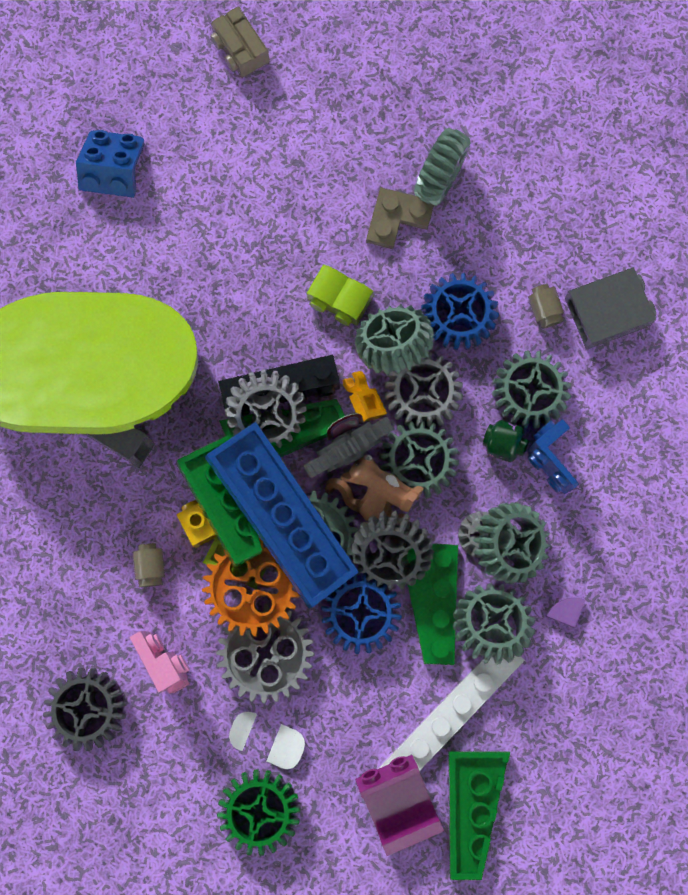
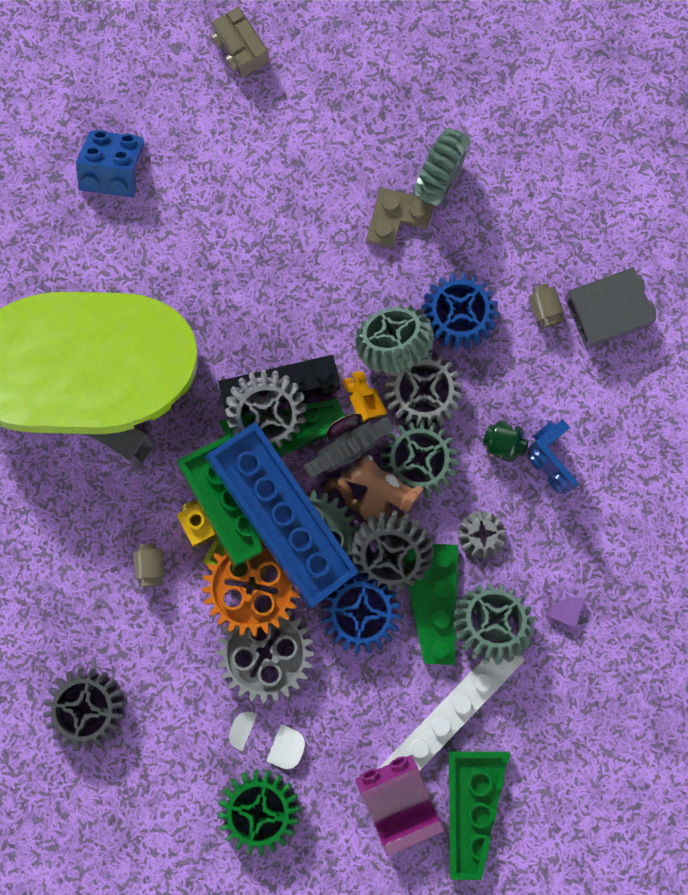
(165, 669): bright pink plate -> none
(339, 295): lime brick -> none
(522, 546): sand green gear -> none
(544, 391): sand green gear -> none

